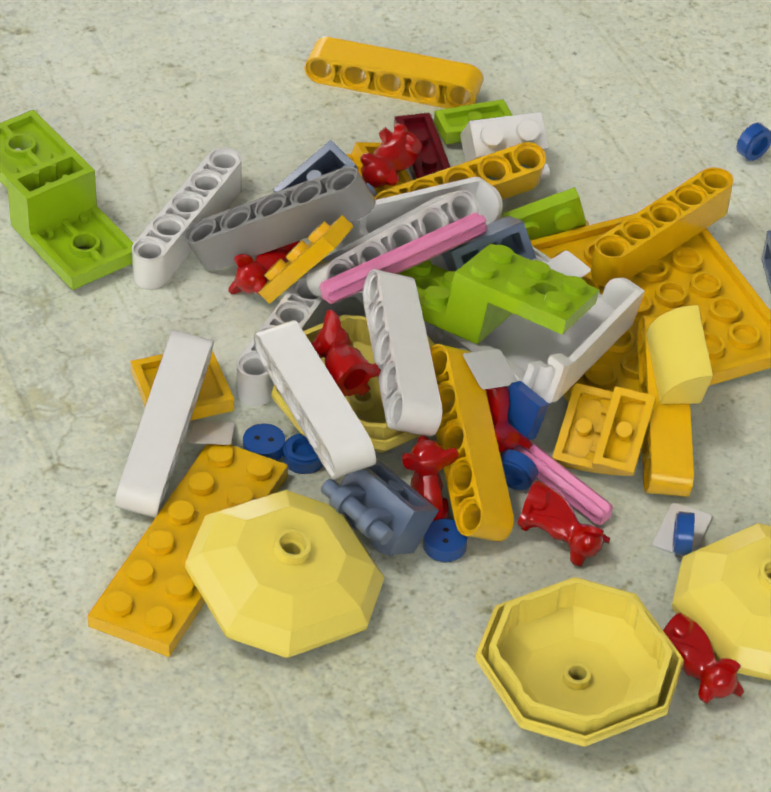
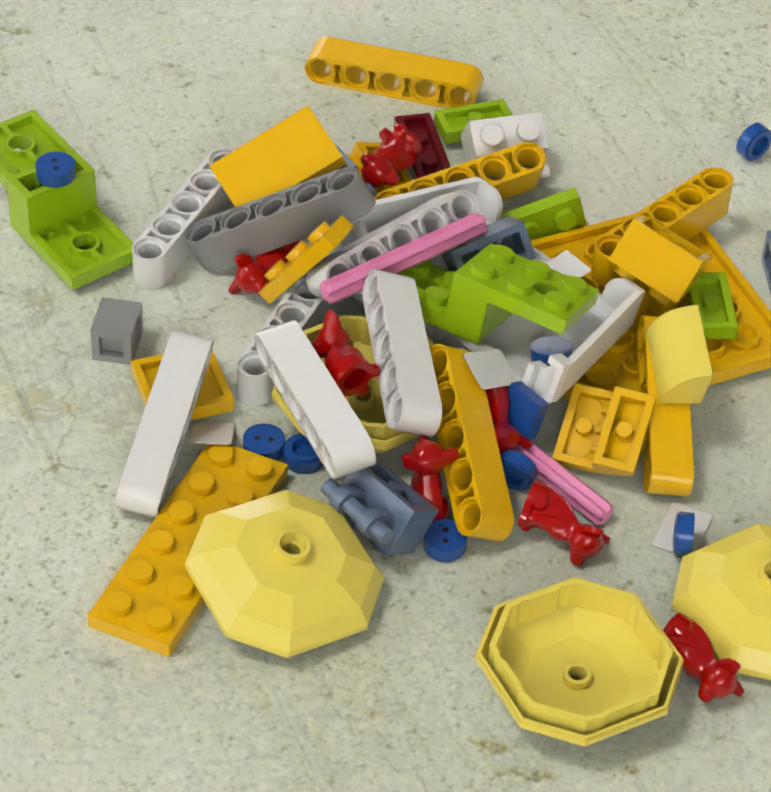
(55, 169): none -> blue tile
(116, 330): none -> light grey brick
(278, 159): none -> yellow tile
(549, 345): none -> tile
(659, 259): none -> yellow slope
(715, 305): none -> lime plate

